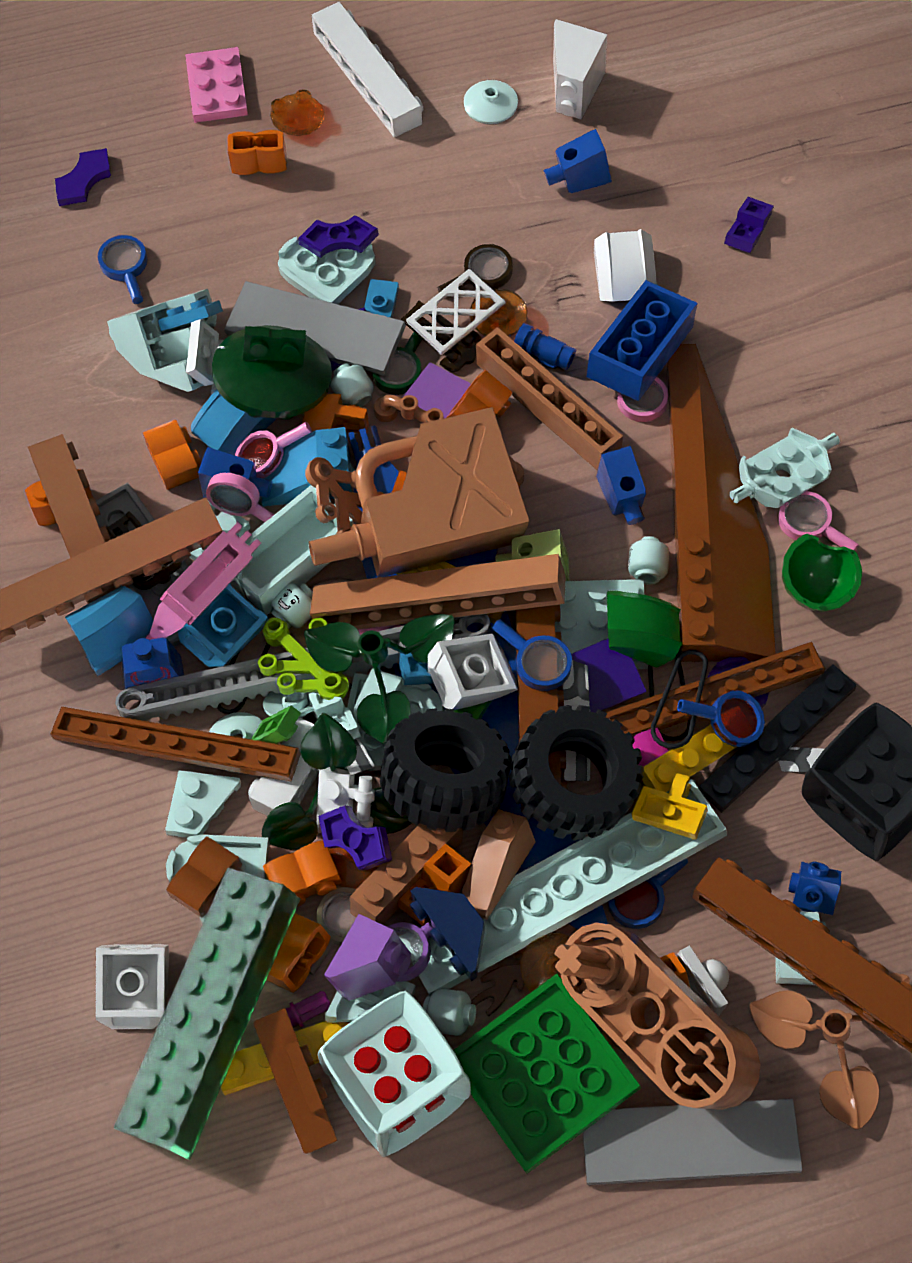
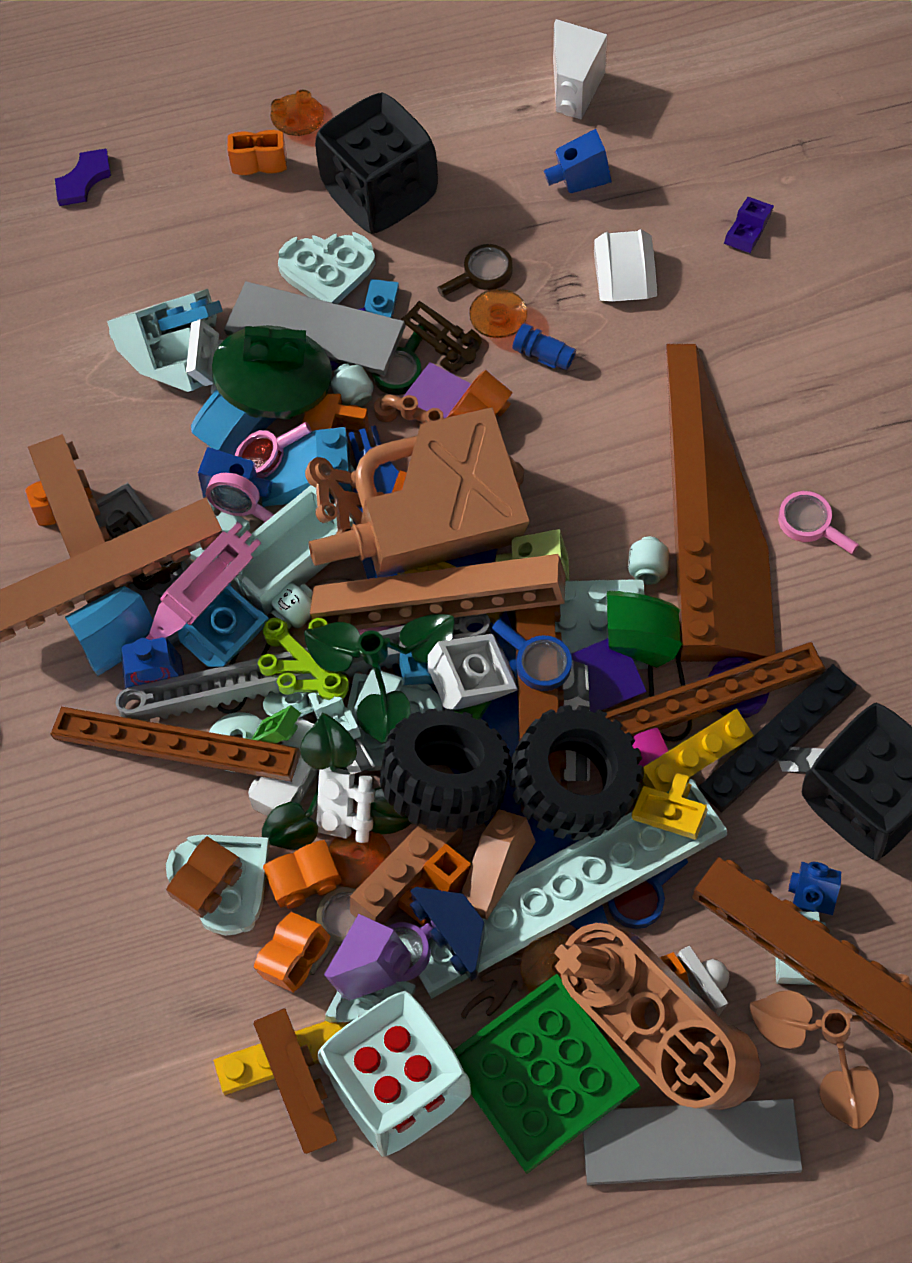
(123, 260): piece -> none
(131, 985): white slope -> none
(172, 454): orange brick -> none
(198, 801): light aqua wing -> none
(207, 1013): clear green brick -> none
(216, 84): bright pink plate -> none
(308, 1008): magenta axle -> none
(326, 237): dark purple tile -> none
(366, 845): dark purple tile -> none
(367, 69): white brick -> none
(377, 162): none -> black piece
(450, 1011): light aqua head -> none
(453, 290): white window -> none
(490, 102): light aqua dish -> none
(547, 397): nougat brick -> none
(622, 484): blue torso -> none
(641, 340): blue brick -> none
(650, 405): piece -> none
(666, 692): black piece -> none
(733, 716): piece -> none
(798, 455): light aqua plate -> none
(820, 574): green cylinder -> none

